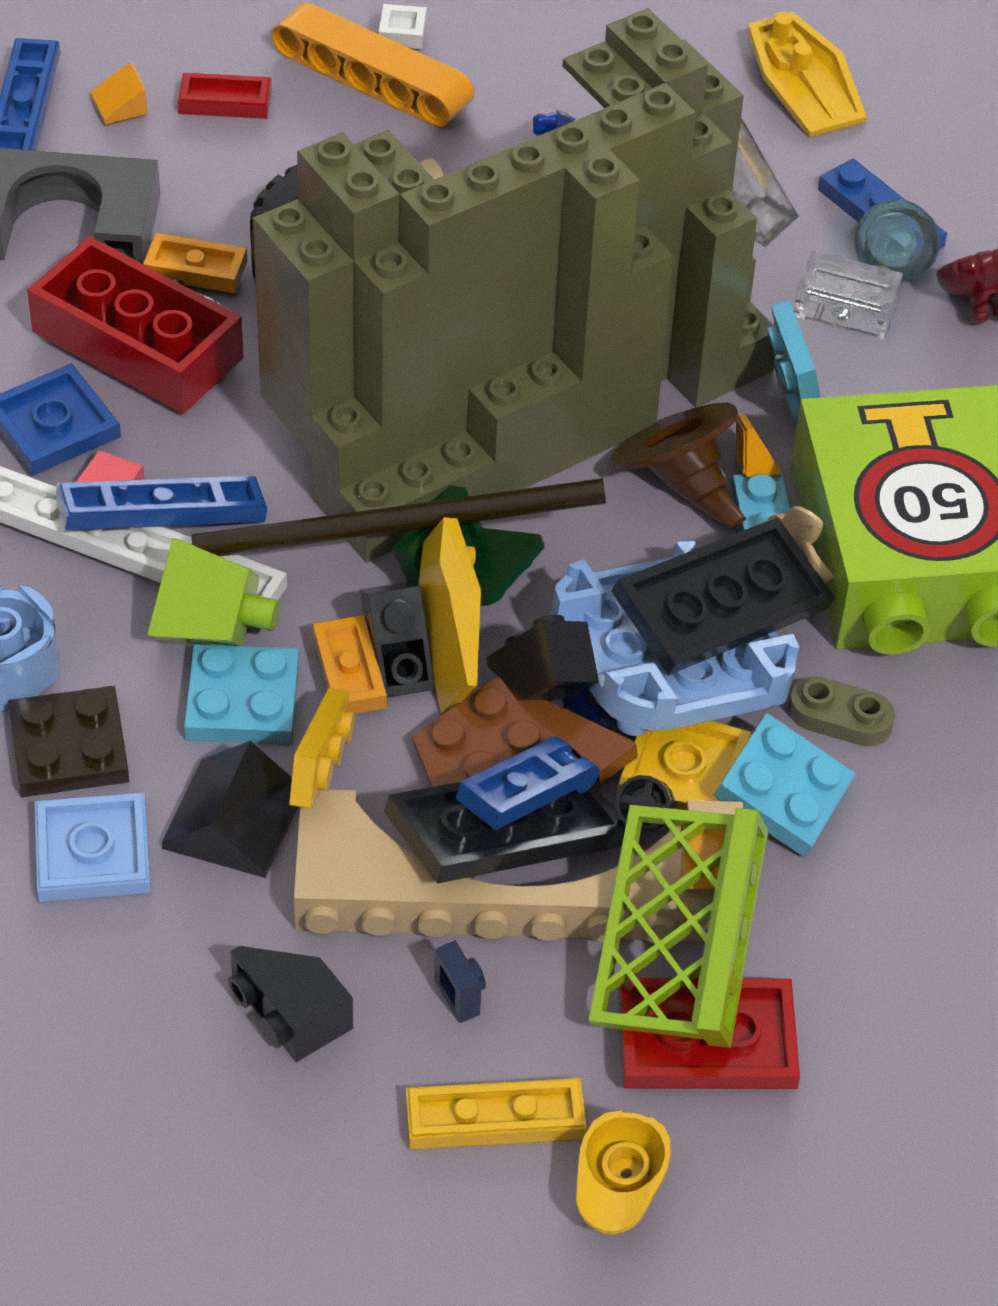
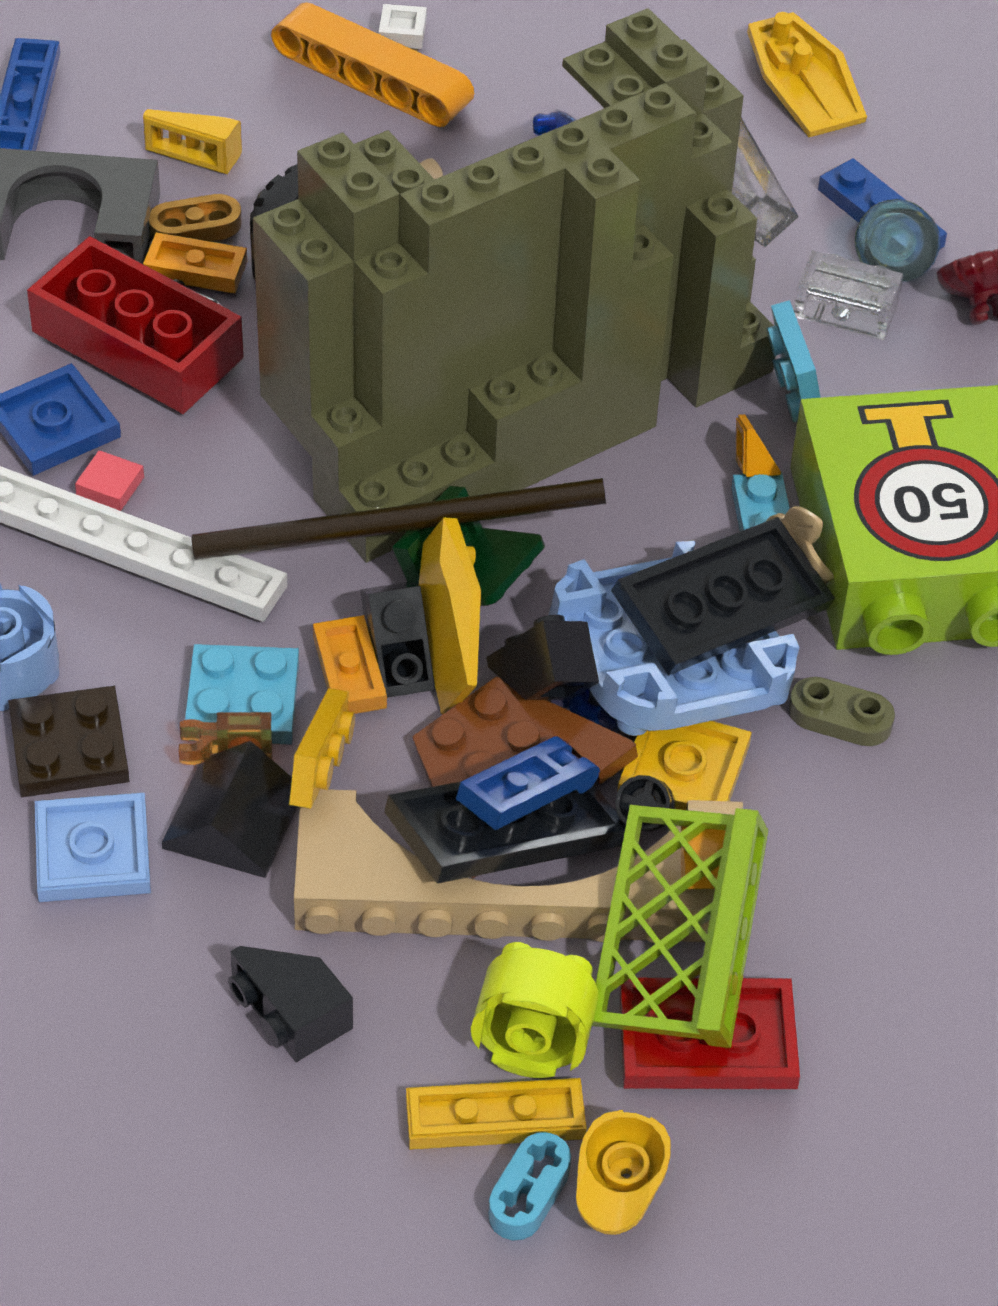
(120, 96): light orange slope -> none
(160, 502): blue plate -> none
(198, 218): none -> pearl gold plate
(208, 600): lime torso -> none
(220, 136): none -> yellow slope
(225, 95): red tile -> none
(227, 732): none -> clear orange plate
(459, 980): dark blue plate -> none
(535, 1010): none -> neon yellow brick
(540, 1192): none -> medium azure beam
(685, 457): reddish brown piece -> none
(787, 782): medium azure plate -> none

